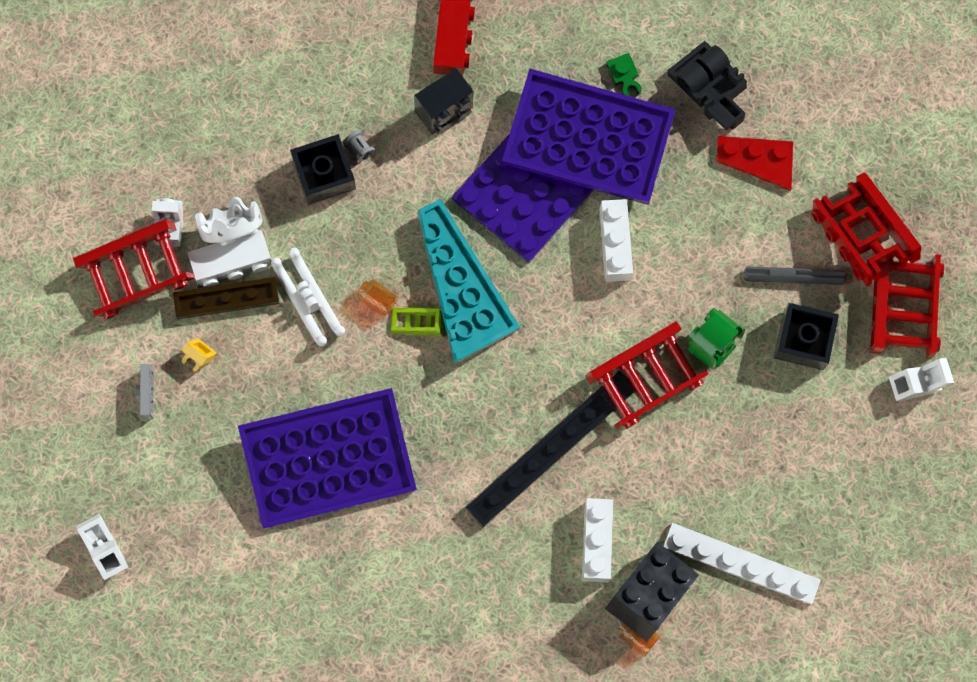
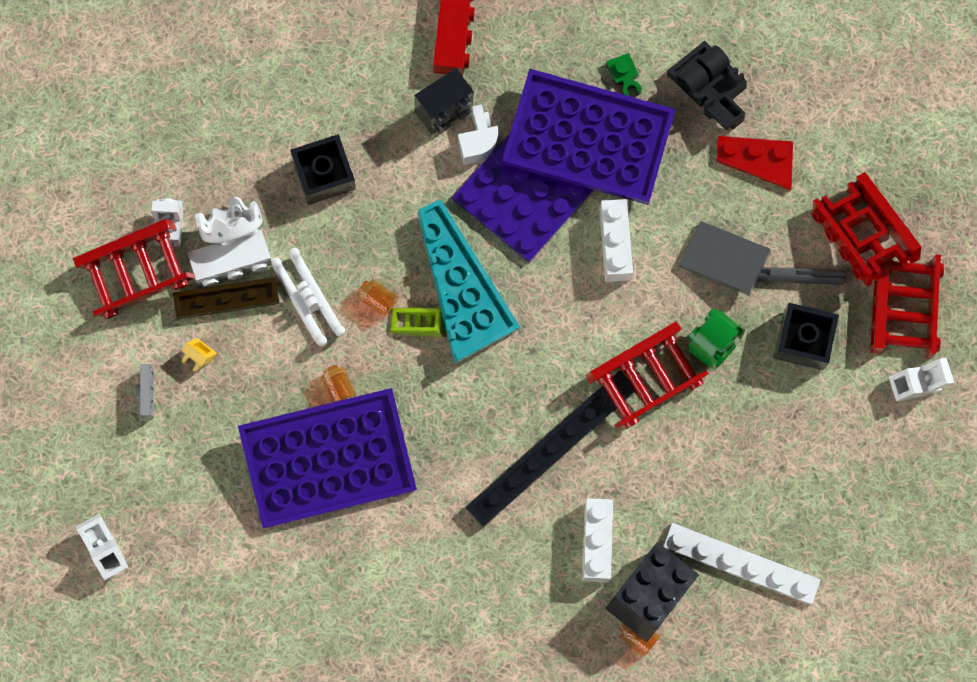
(337, 383): none -> clear orange brick
(358, 146): light grey bush -> none
(480, 143): none -> white brick
(725, 258): none -> dark grey tile

